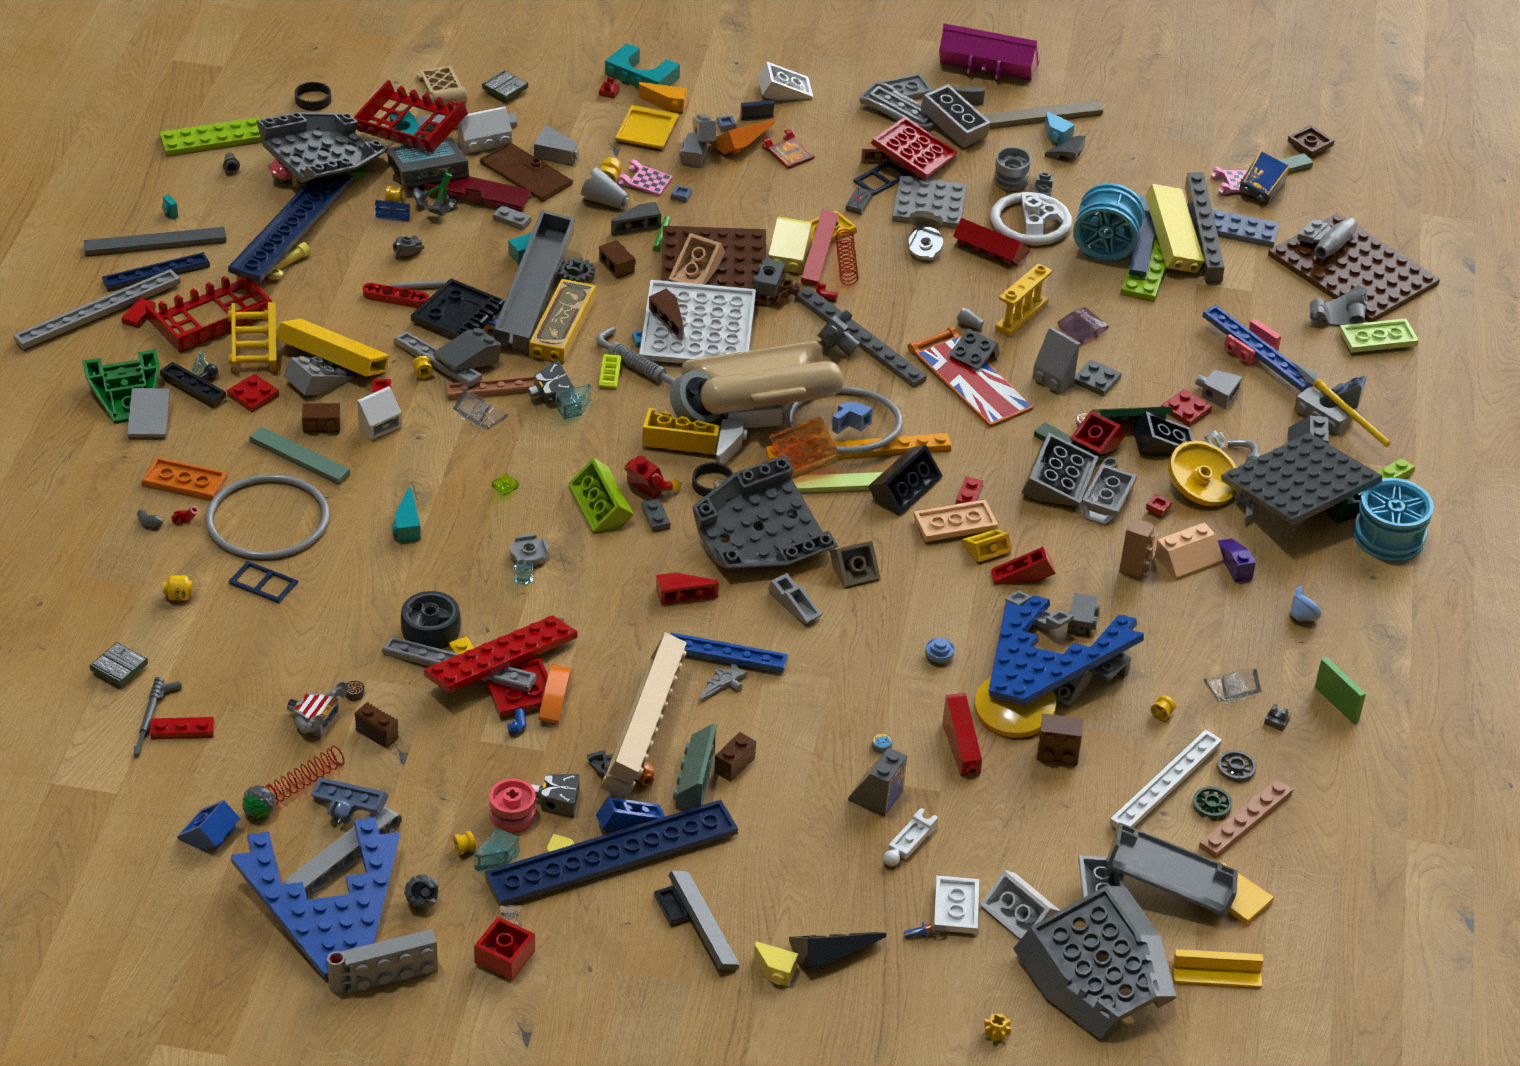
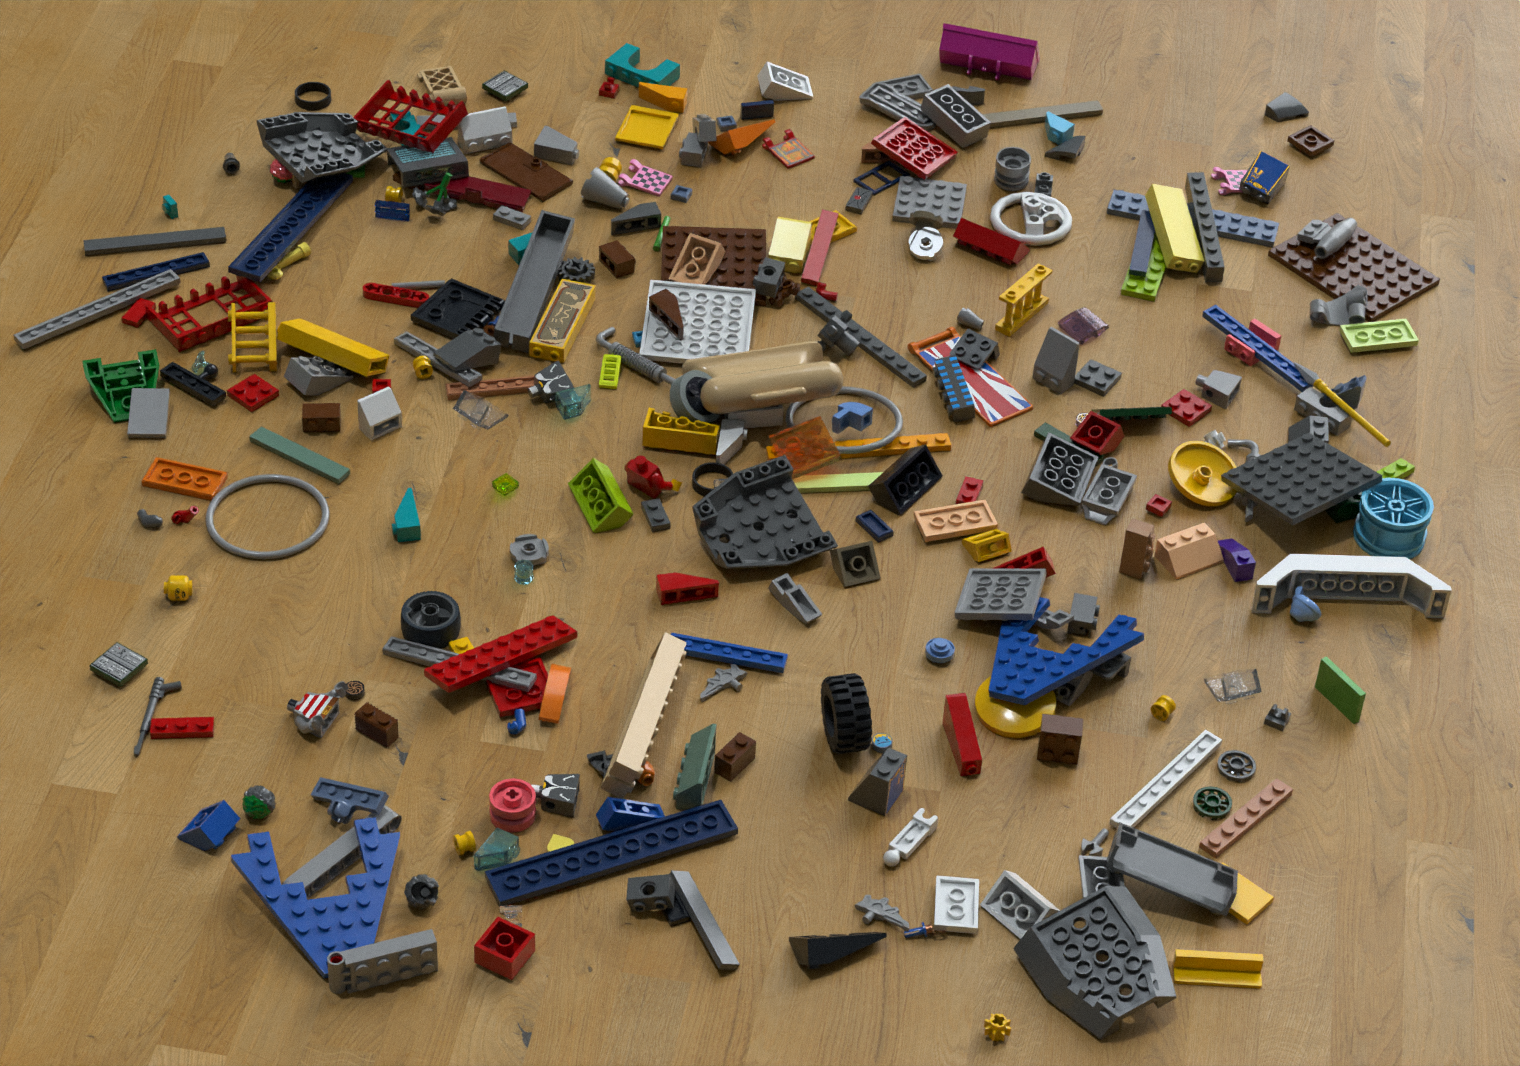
(210, 136): lime plate -> none
(233, 581): dark blue window -> none
(309, 778): clear red piece -> none
(407, 245): dark grey piece -> none
(650, 893): none -> dark grey brick
(776, 963): light yellow slope -> none
(846, 256): clear red piece -> none
(846, 713): none -> black tyre
(874, 526): none -> dark blue tile
(880, 910): none -> light grey piece
(954, 388): none -> dark grey brick
(1000, 594): none -> light grey plate
(1094, 844): none -> light grey bar
(1108, 222): medium azure wheel -> none
(1159, 435): black slope -> none
(1285, 108): none -> dark grey slope
(1298, 162): tile -> none
(1352, 579): none -> white slope

